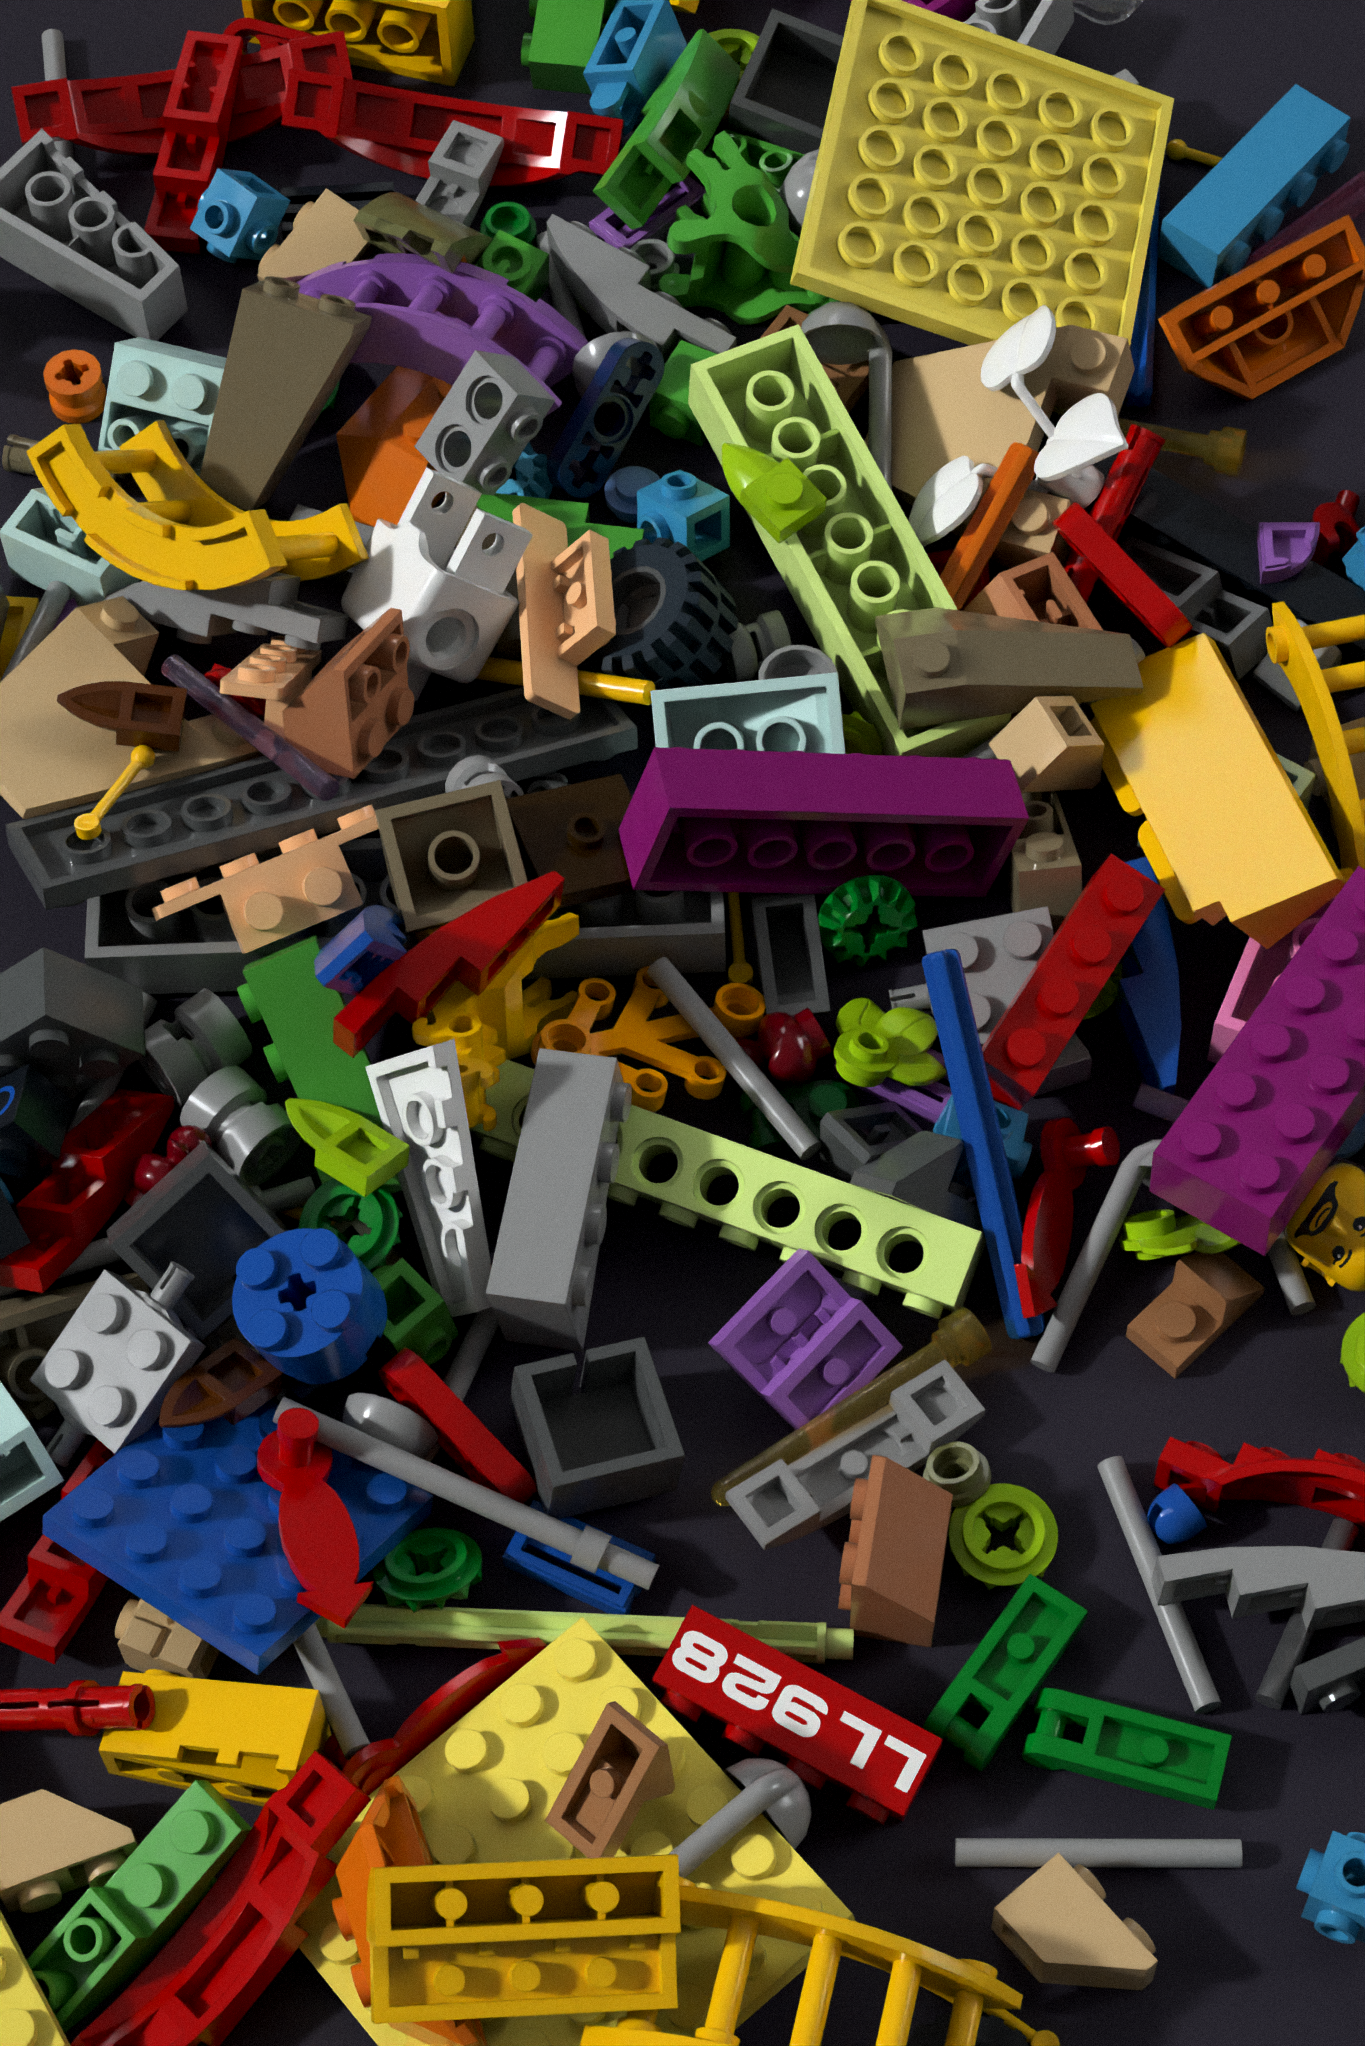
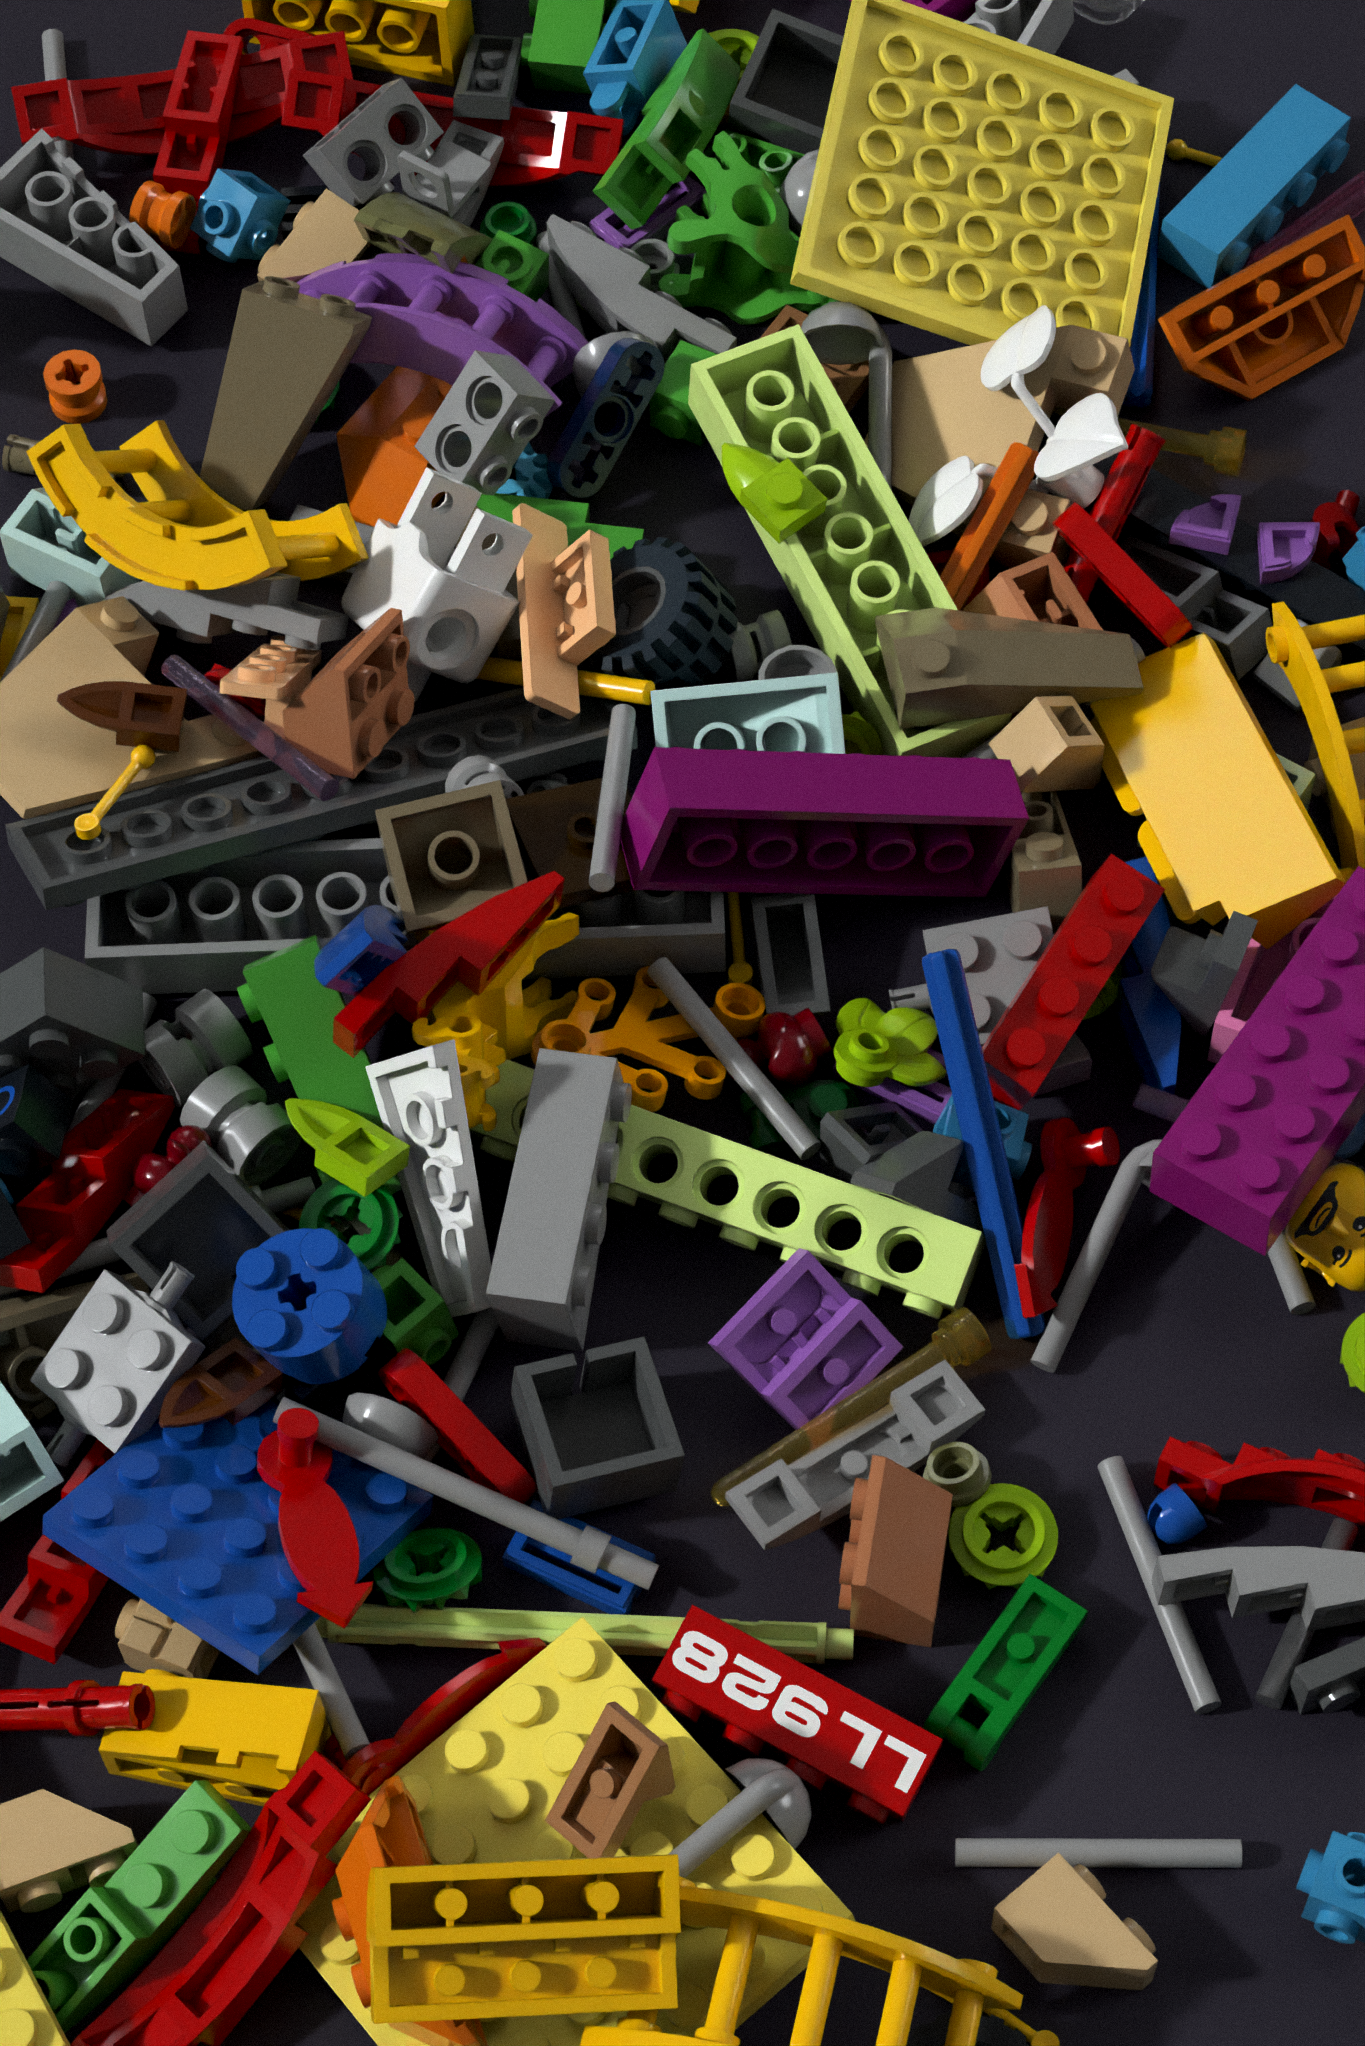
(161, 383): light aqua slope -> none
(163, 213): none -> orange wheel
(282, 893): light nougat bracket -> none
(368, 135): none -> light grey brick
(445, 179): none -> light grey bracket
(488, 77): none -> dark grey tile
(612, 798): none -> light grey bar
(622, 490): medium blue plate -> none
(685, 512): dark azure brick -> none
(851, 906): green gear -> none
(1128, 1747): green plate -> none
(1159, 1235): lime plate -> none
(1193, 1310): medium nougat slope -> none
(1199, 971): none -> dark grey slope
(1208, 524): none -> medium lavender tile

